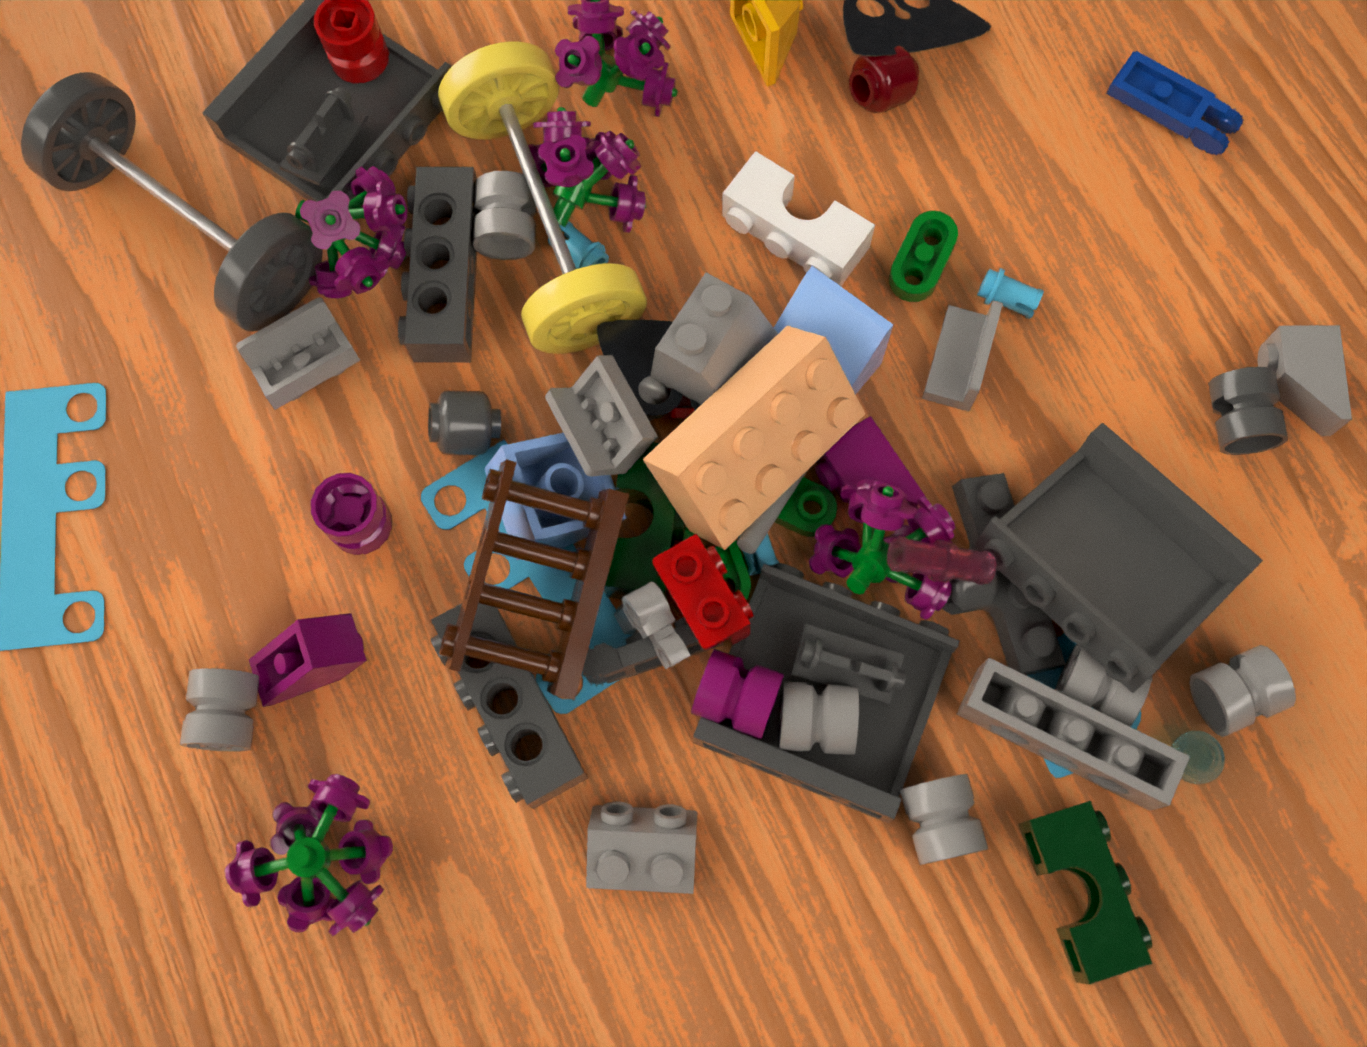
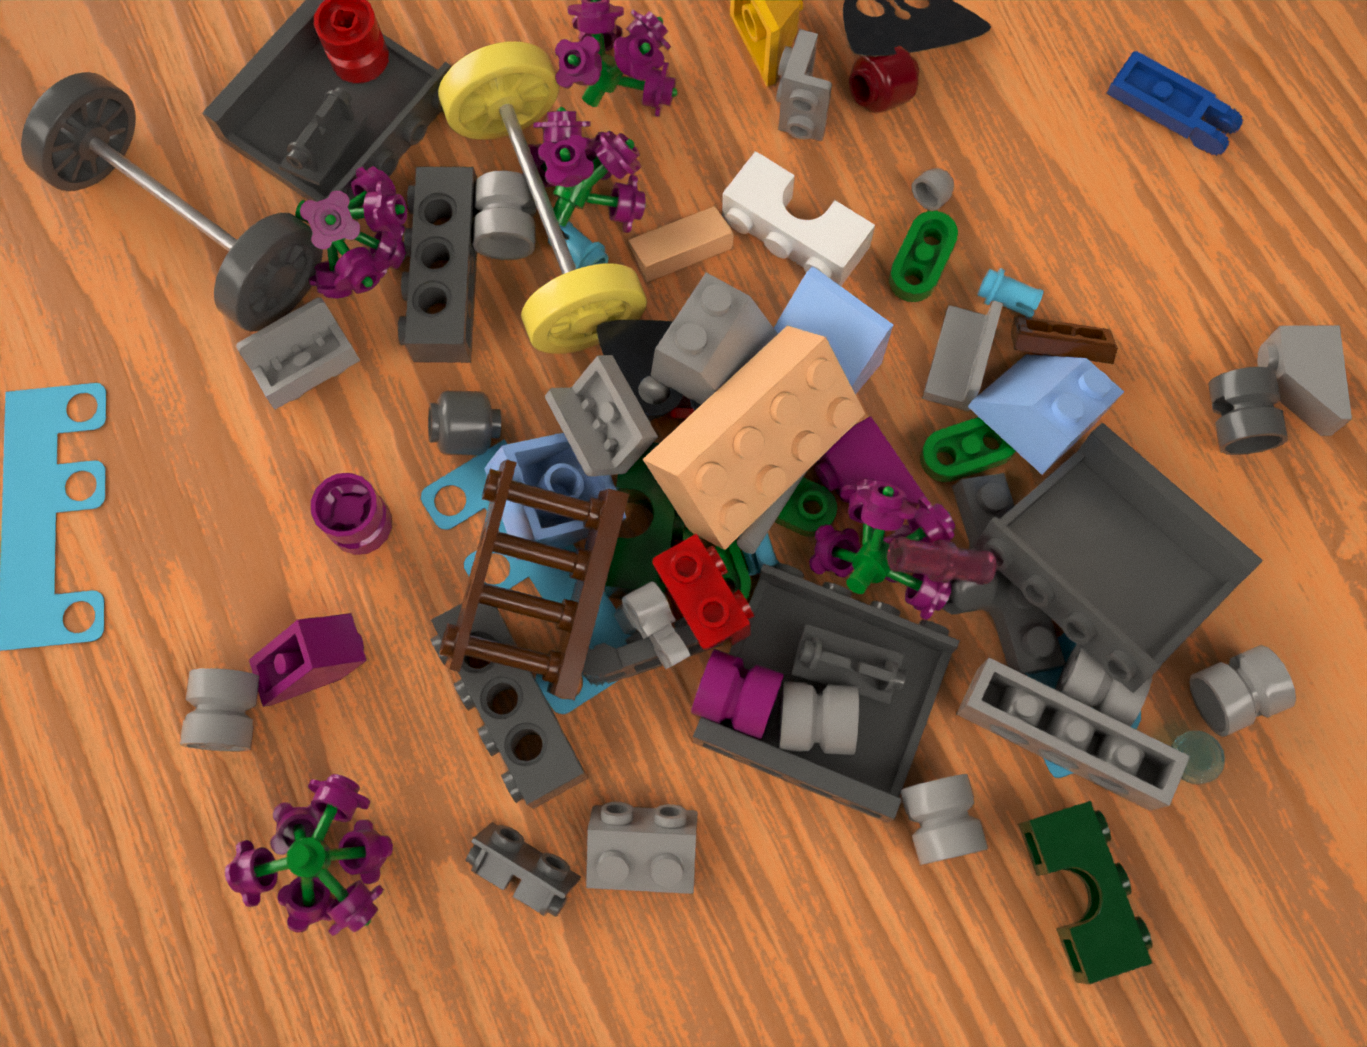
(544, 876): none -> dark grey hinge
(681, 243): none -> light nougat slope
(801, 95): none -> light grey bracket
(933, 188): none -> light grey hinge
(966, 448): none -> green plate
(1046, 405): none -> light blue slope
(1063, 339): none -> reddish brown plate

